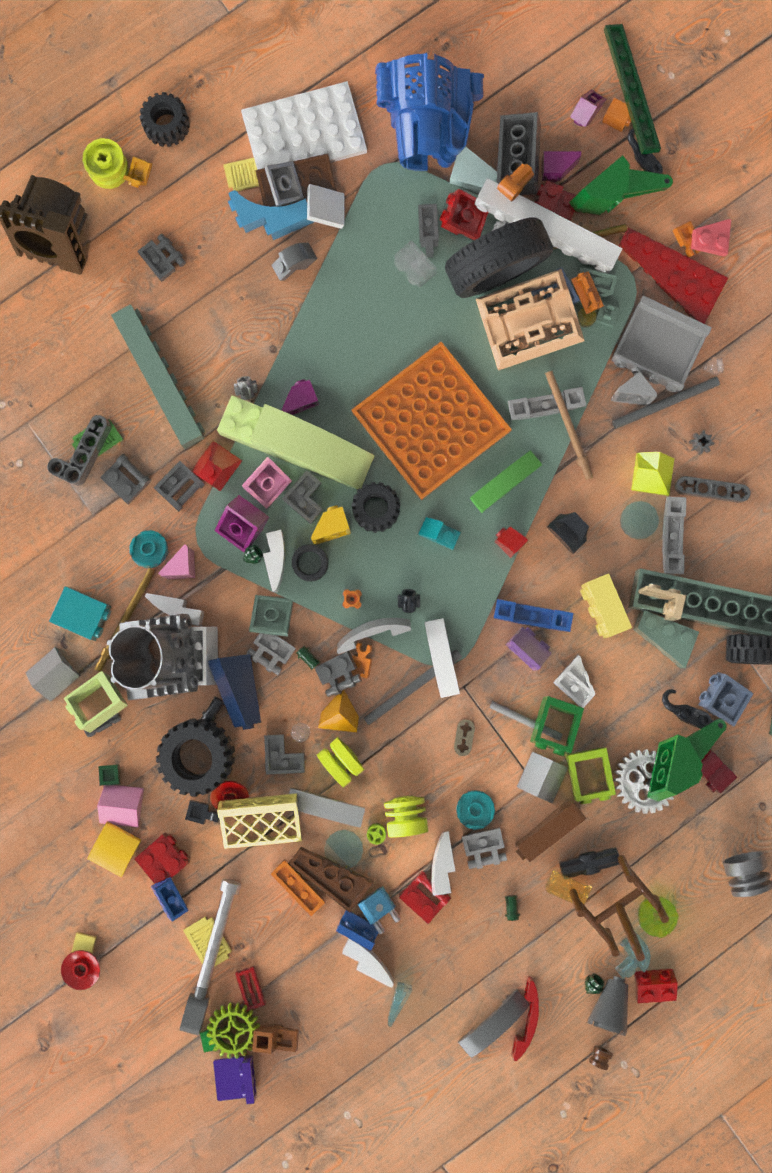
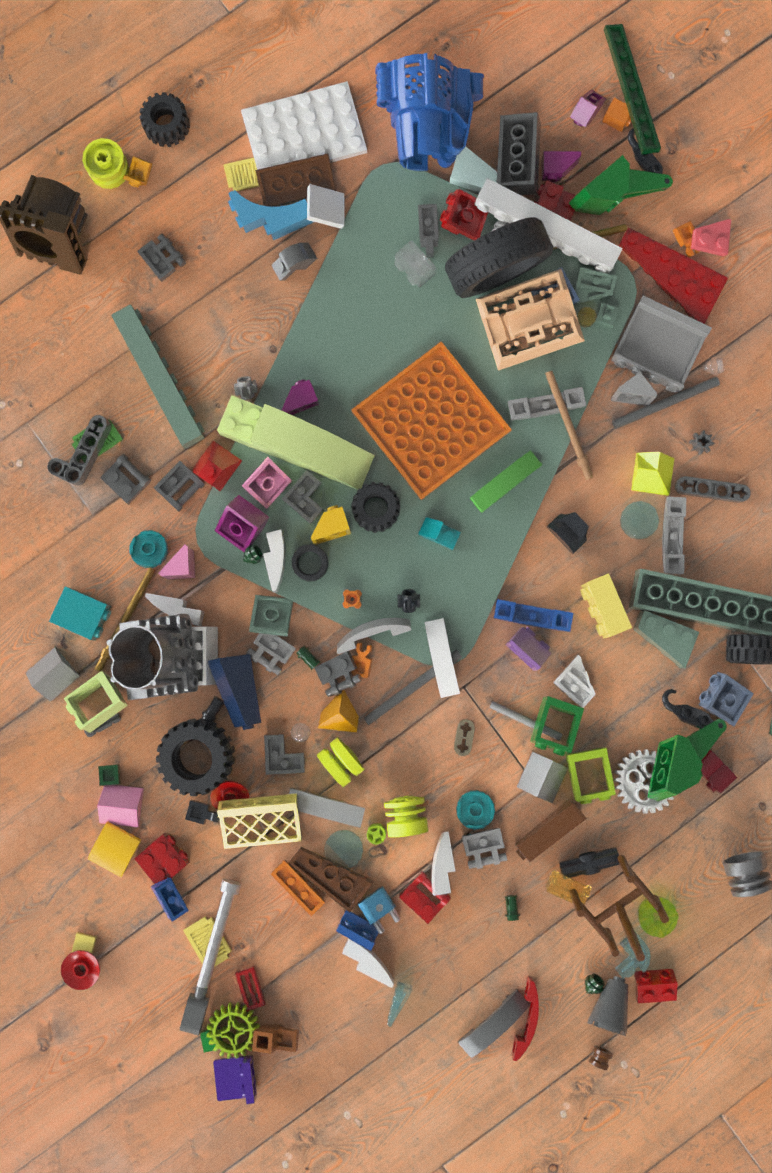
(284, 183): light grey slope -> none
(510, 541): red slope -> none
(513, 184): orange piece -> none
(587, 292): orange hinge -> none
(674, 607): tan bracket -> none

